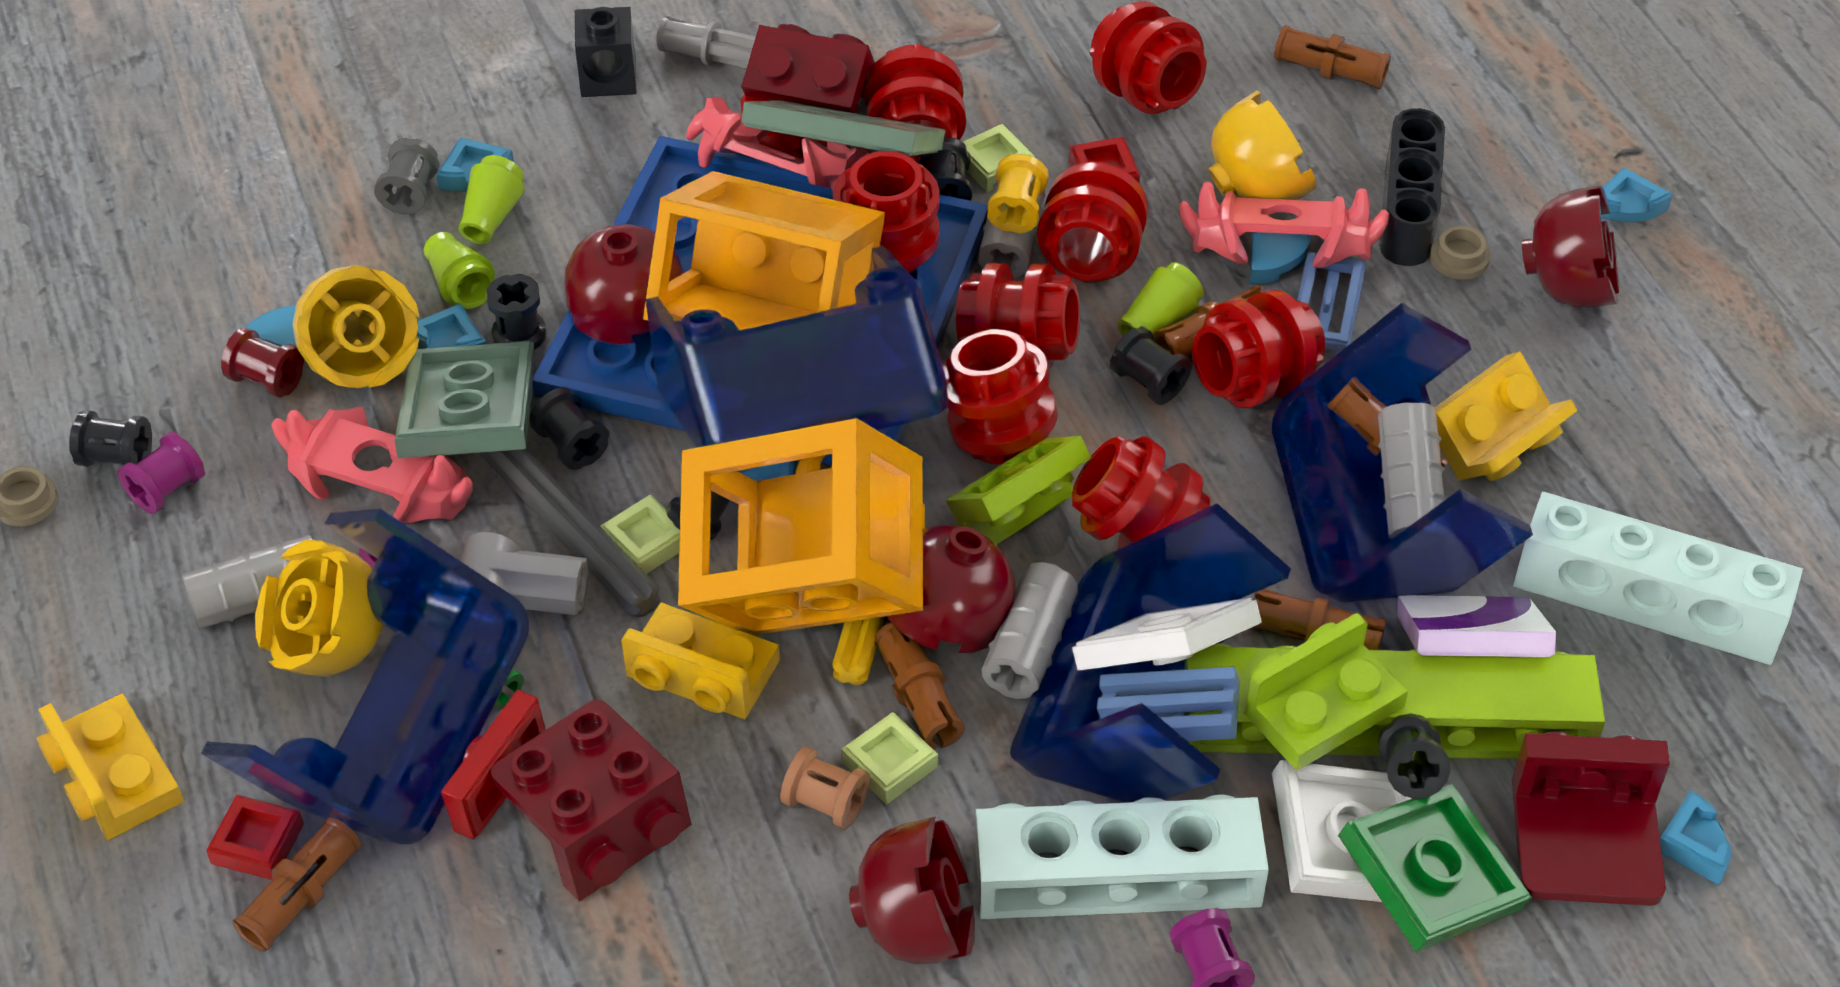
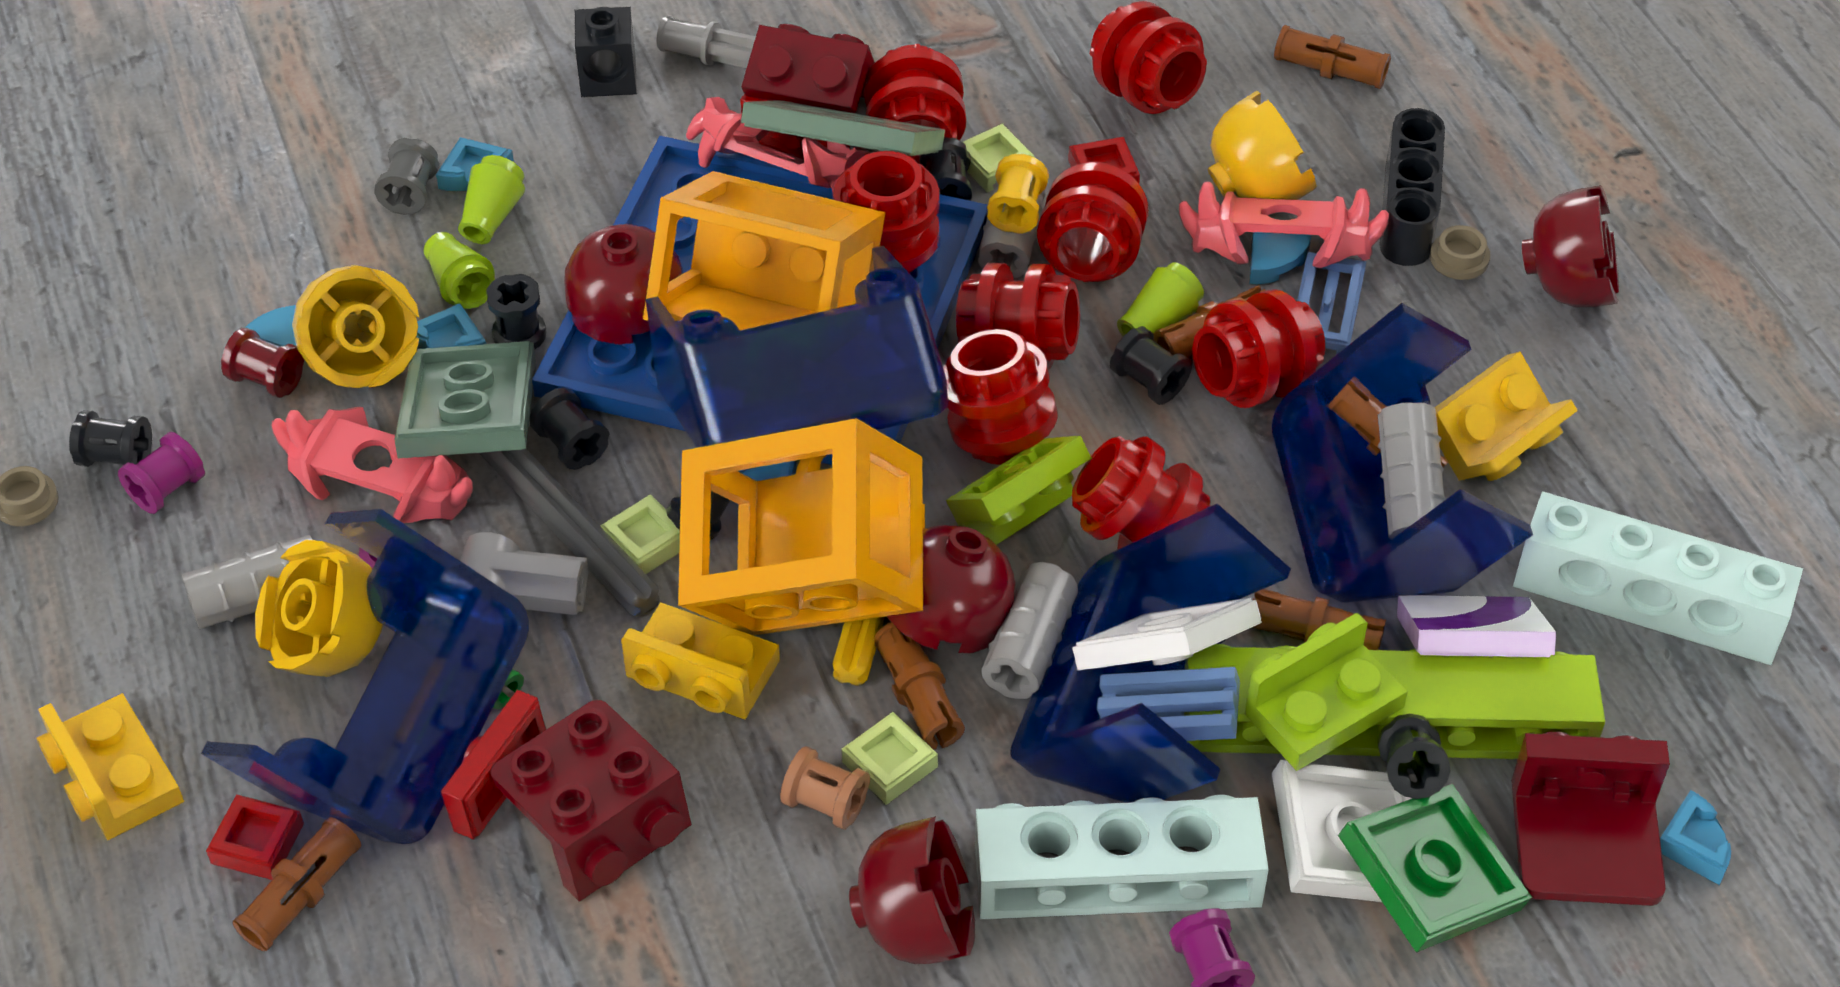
(1634, 198): dark azure tile -> none

